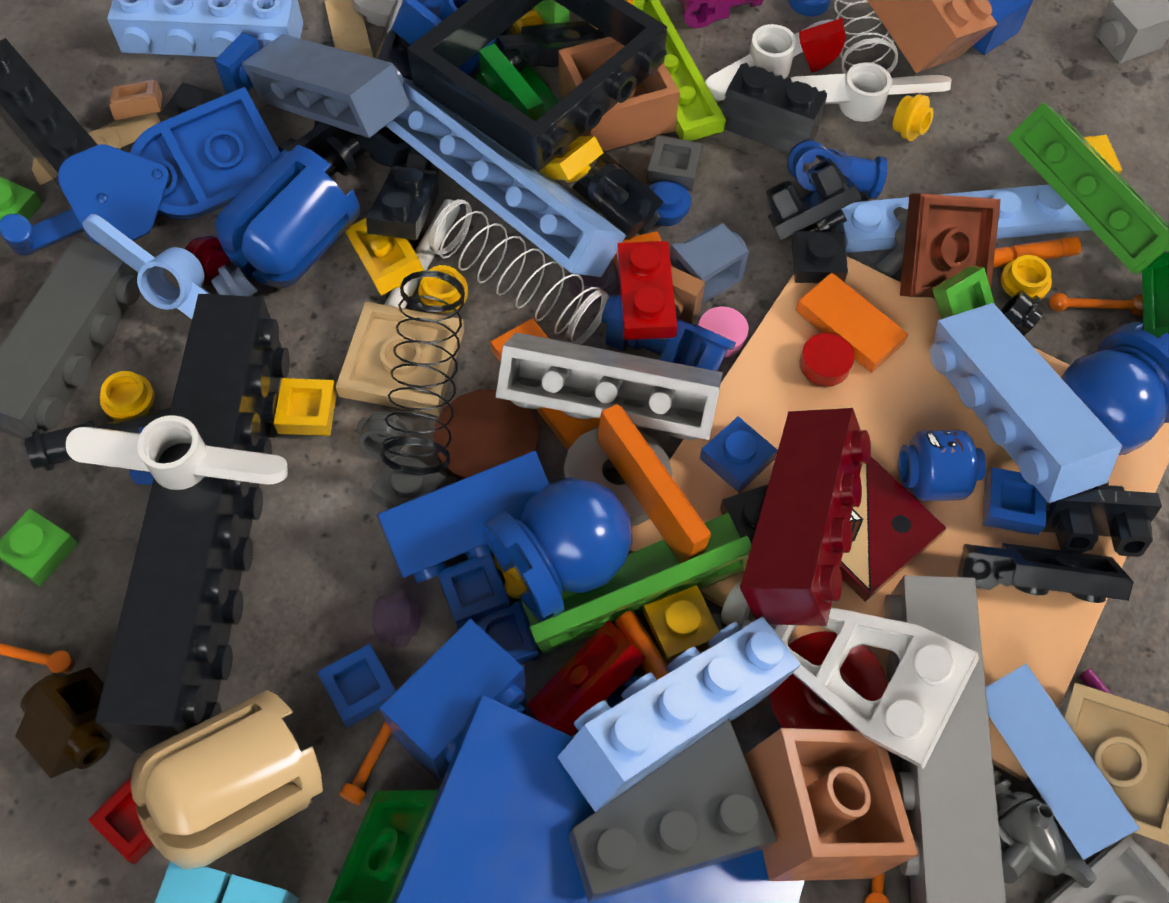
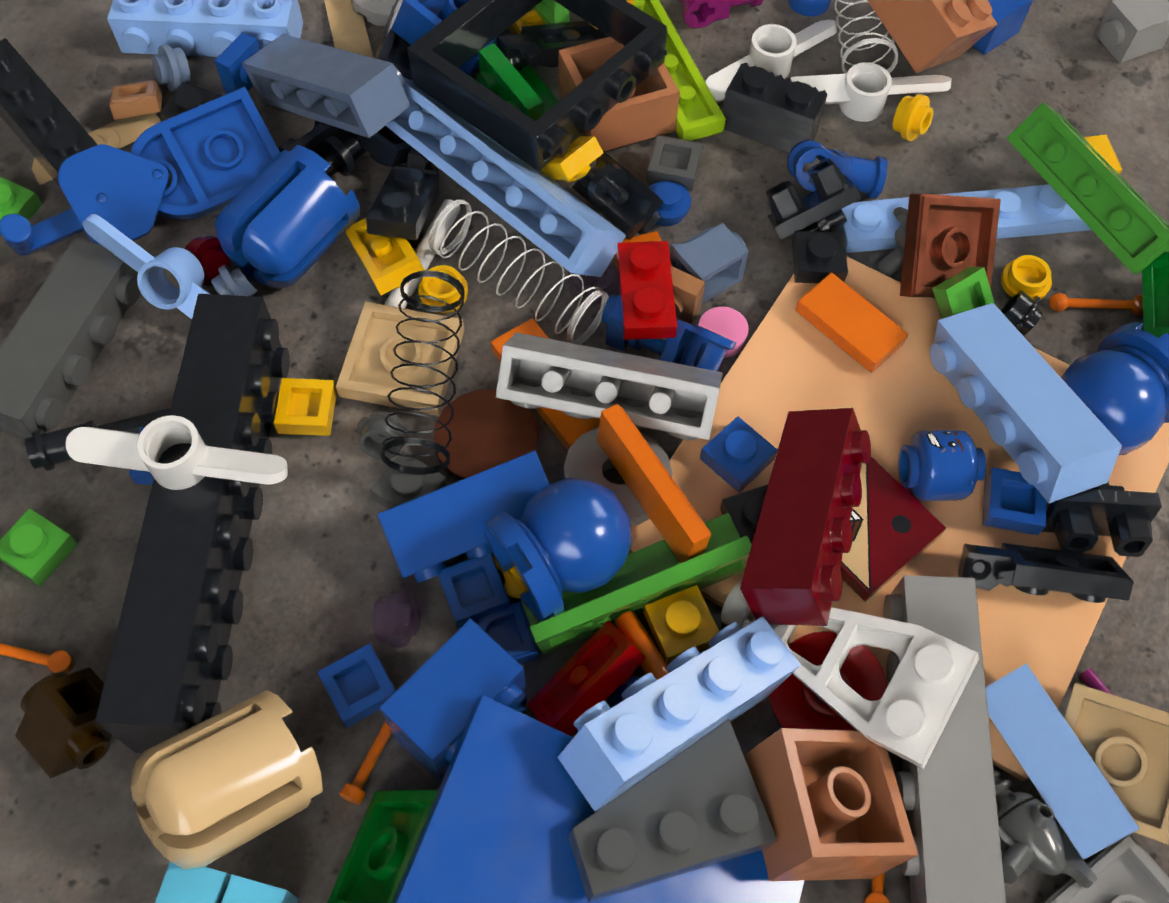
(121, 825): red tile -> none
(126, 395): yellow plate -> none
(171, 67): none -> sand blue plate
(822, 43): red tile -> none
(826, 359): red tile -> none
(1043, 249): orange wheel -> none

